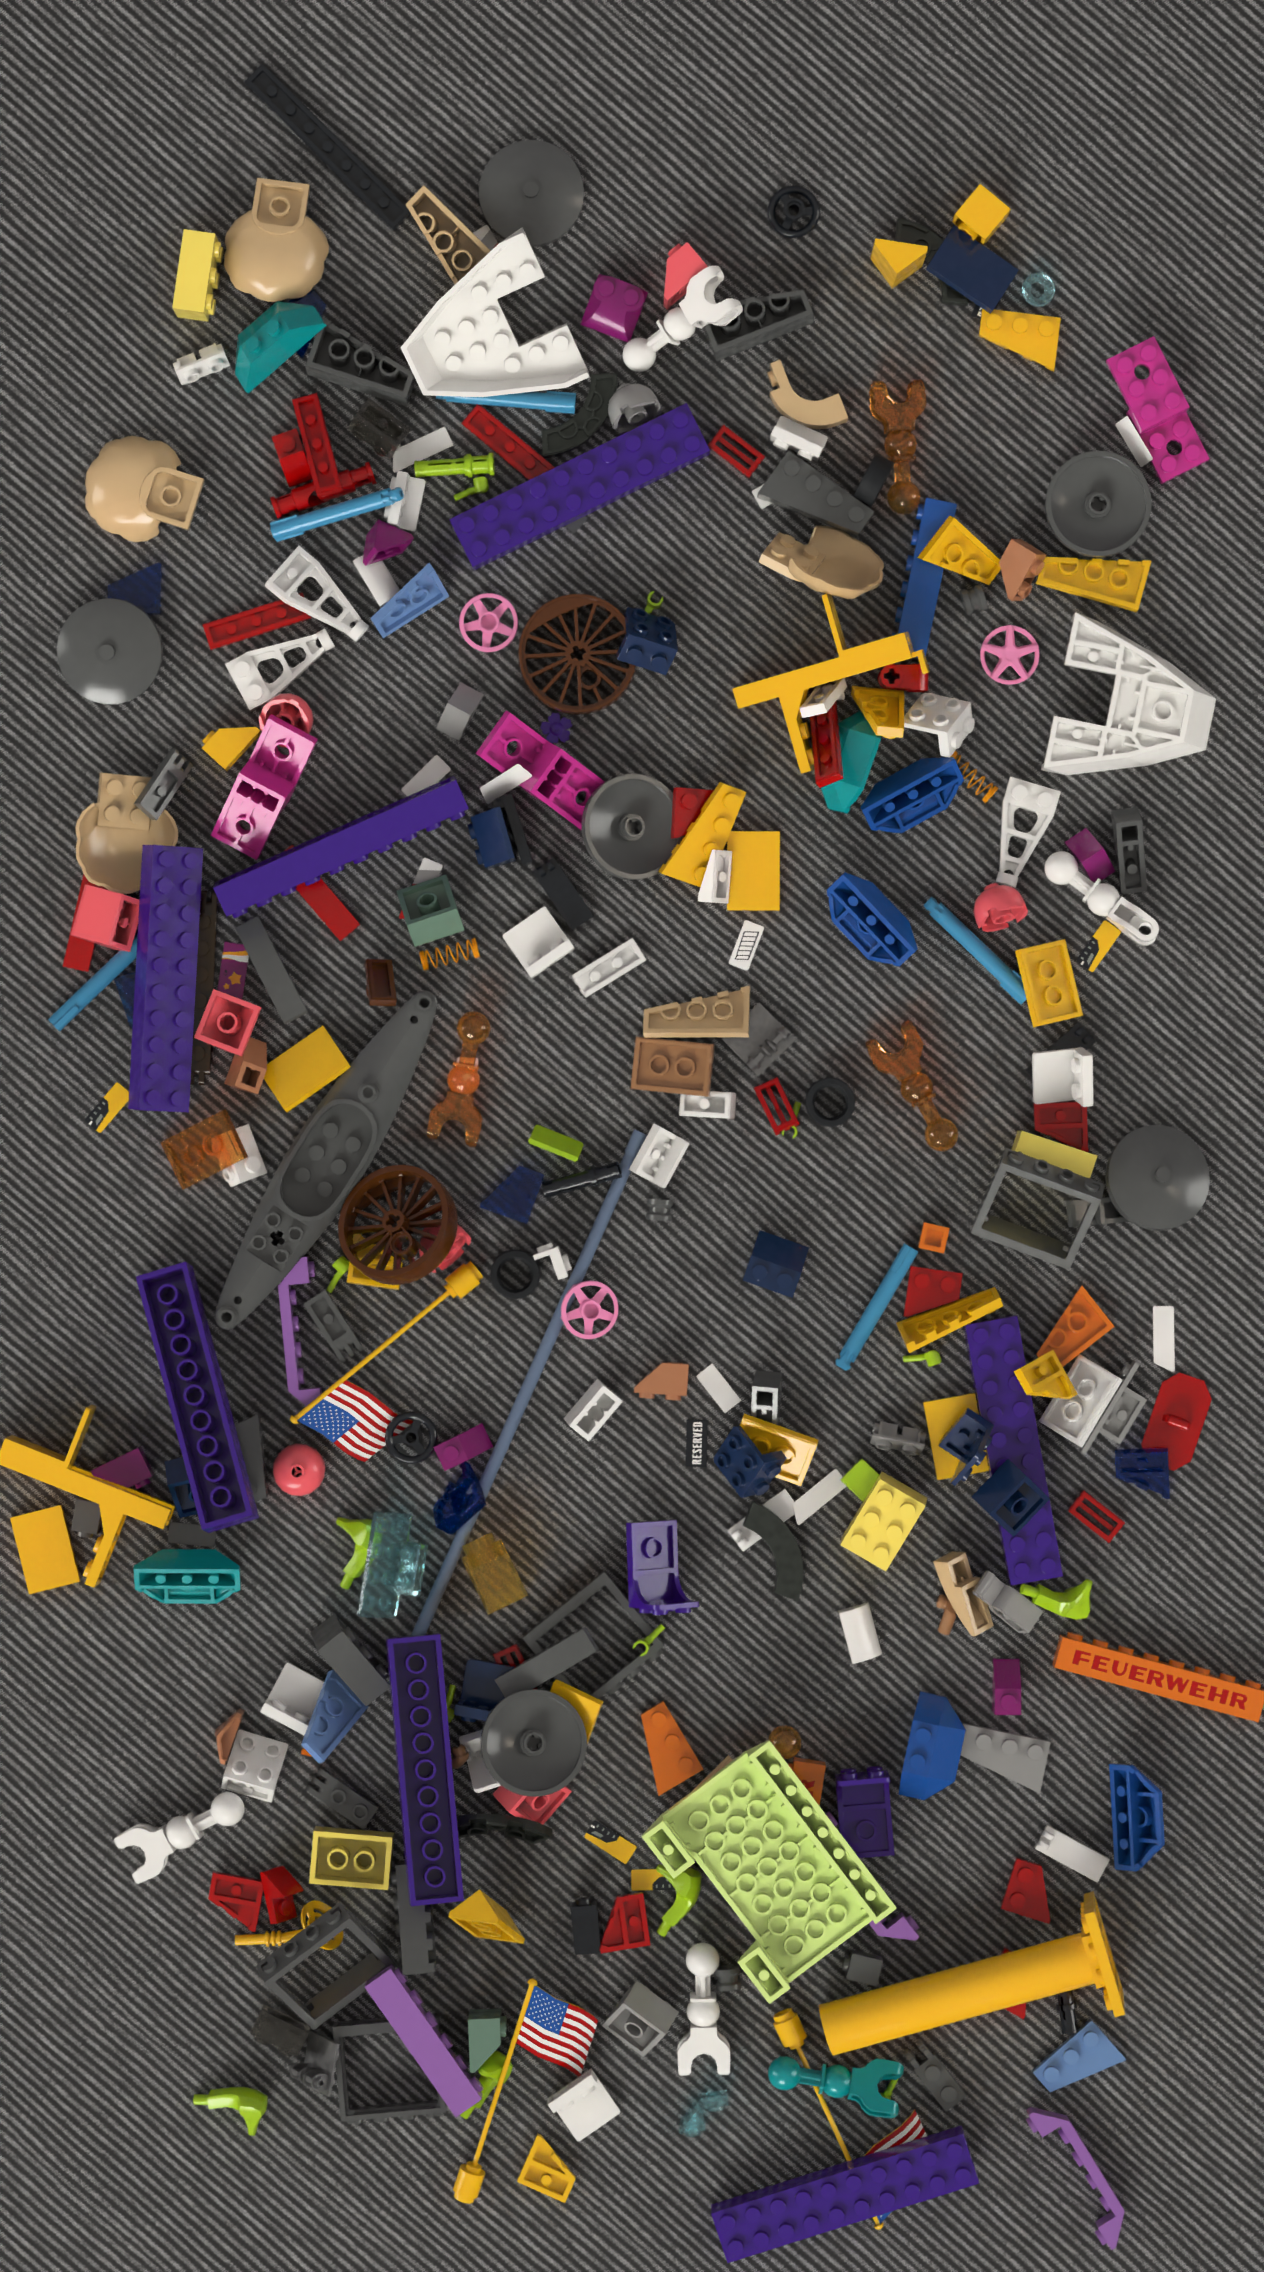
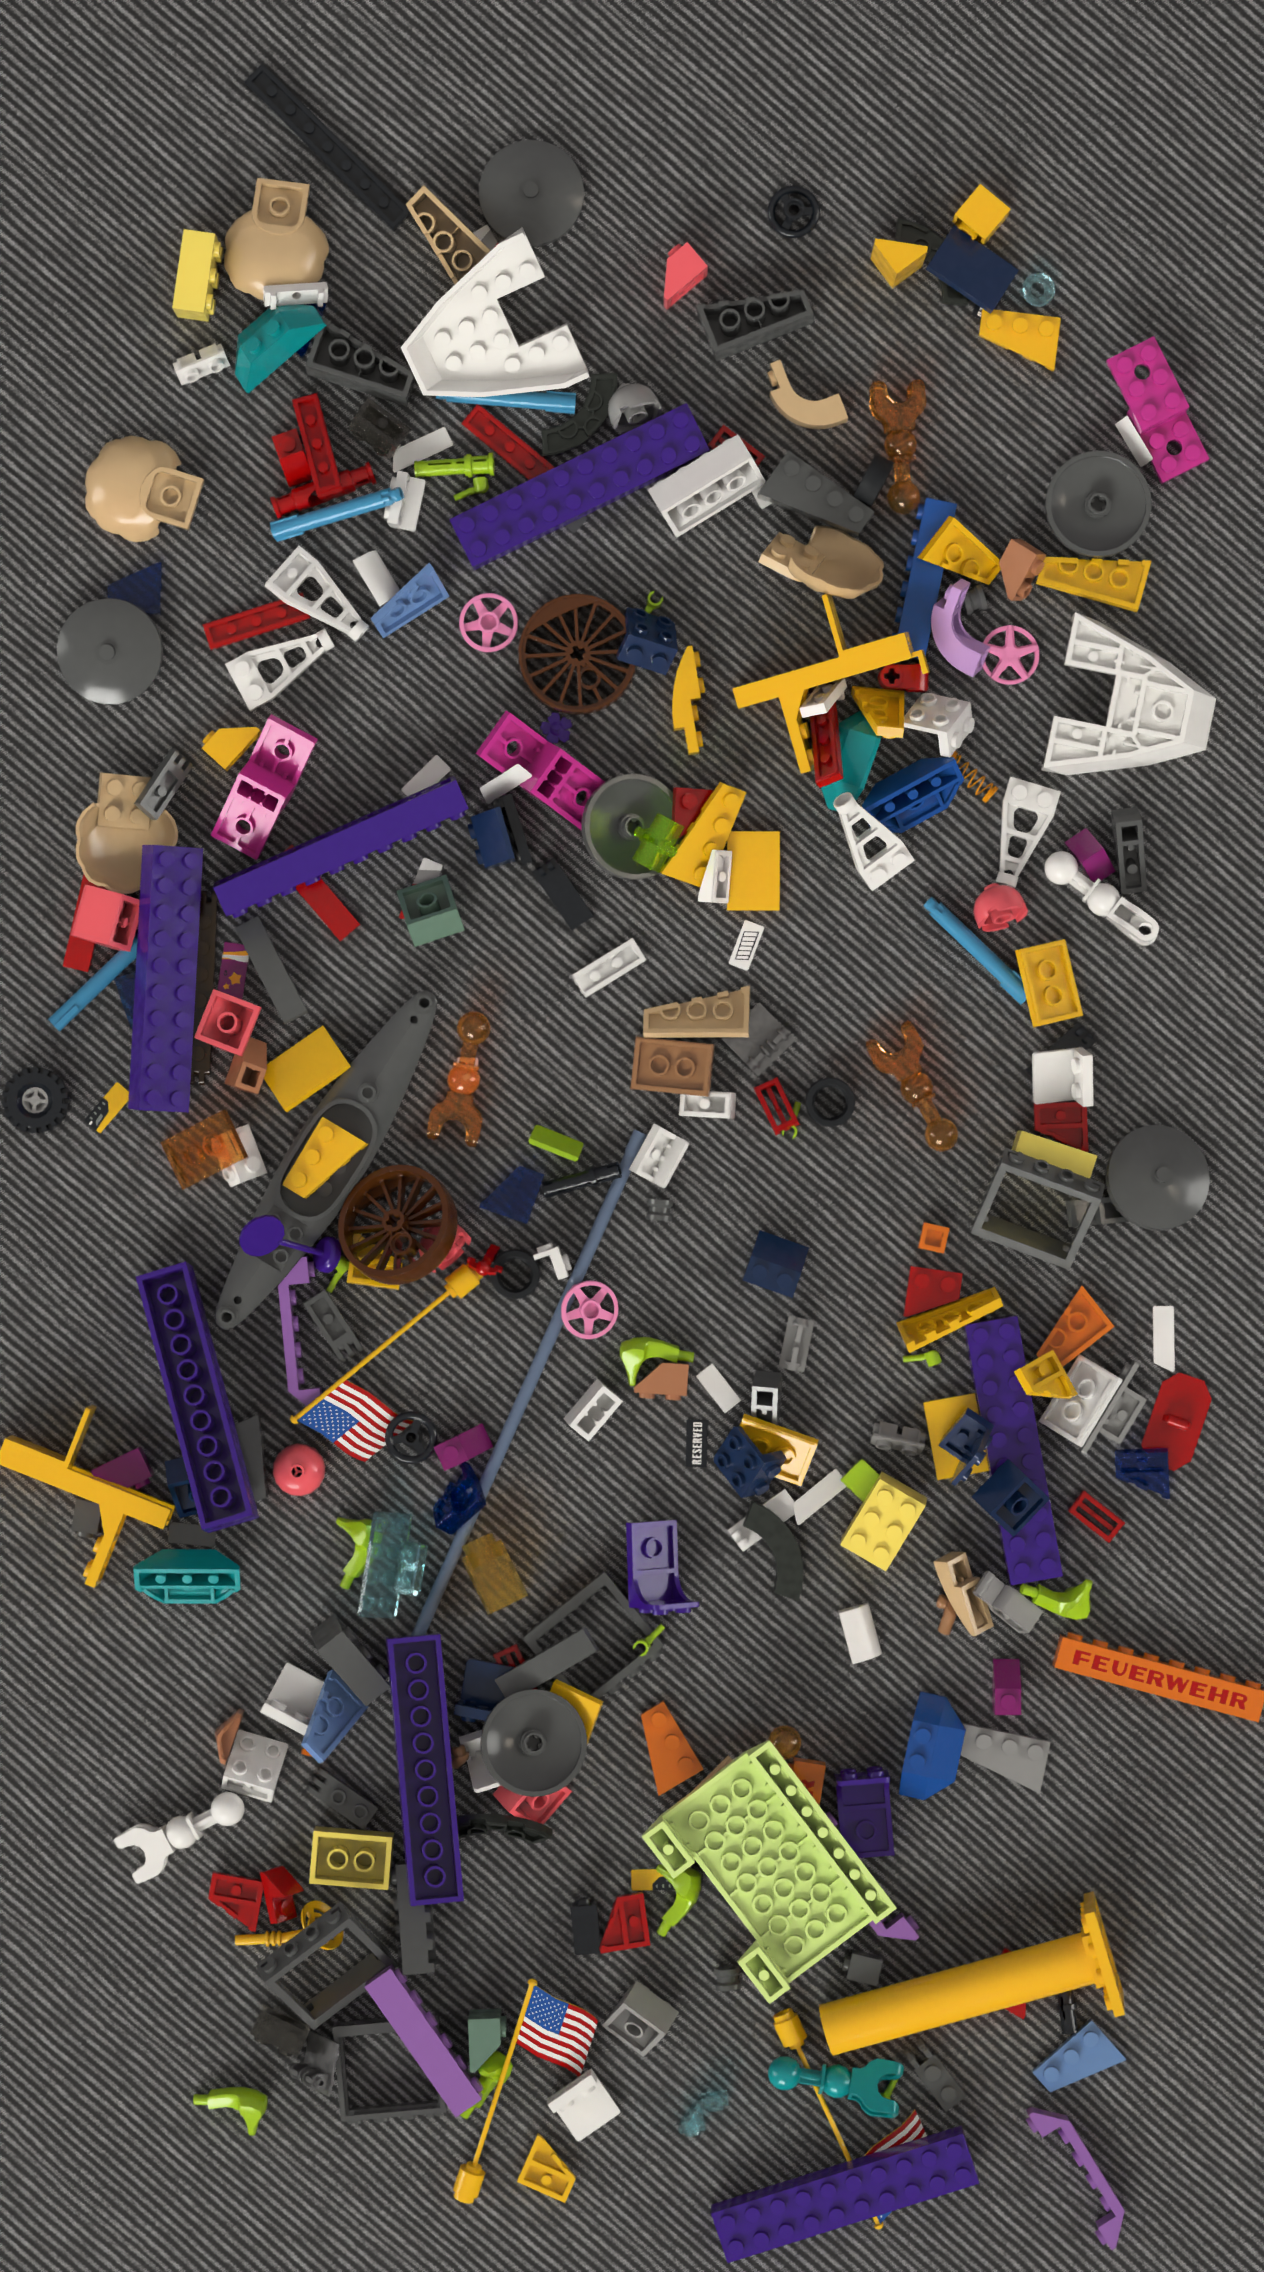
(22, 1098): none -> black wheel
(45, 1549): yellow tile -> none
(267, 1232): none -> dark purple piece
(289, 709): coral cylinder -> none
(295, 294): none -> white piece
(321, 1157): none -> yellow wing
(380, 982): reddish brown tile -> none
(385, 542): magenta slope -> none
(424, 961): light orange piece -> none
(449, 1698): lime hand -> none
(459, 711): light grey slope -> none
(483, 1267): none -> red piece
(486, 1919): yellow slope -> none
(538, 942): white bracket -> none
(610, 1842): yellow sticker -> none
(614, 307): magenta slope -> none
(637, 1350): none -> lime animal
(657, 842): none -> clear neon green pin
(680, 323): white piece -> none
(688, 689): none -> yellow slope
(703, 2013): white piece -> none
(707, 485): none -> white slope
(796, 1344): none -> light grey hinge
(798, 438): white bracket -> none
(870, 920): blue wedge -> none
(876, 1306): dark azure piece -> none
(884, 863): none -> white plate
(951, 637): none -> lavender arch
(1026, 1891): red wing -> none
(1072, 1853): white hinge -> none
(1098, 946): yellow sticker -> none
(1135, 1817): blue wedge -> none

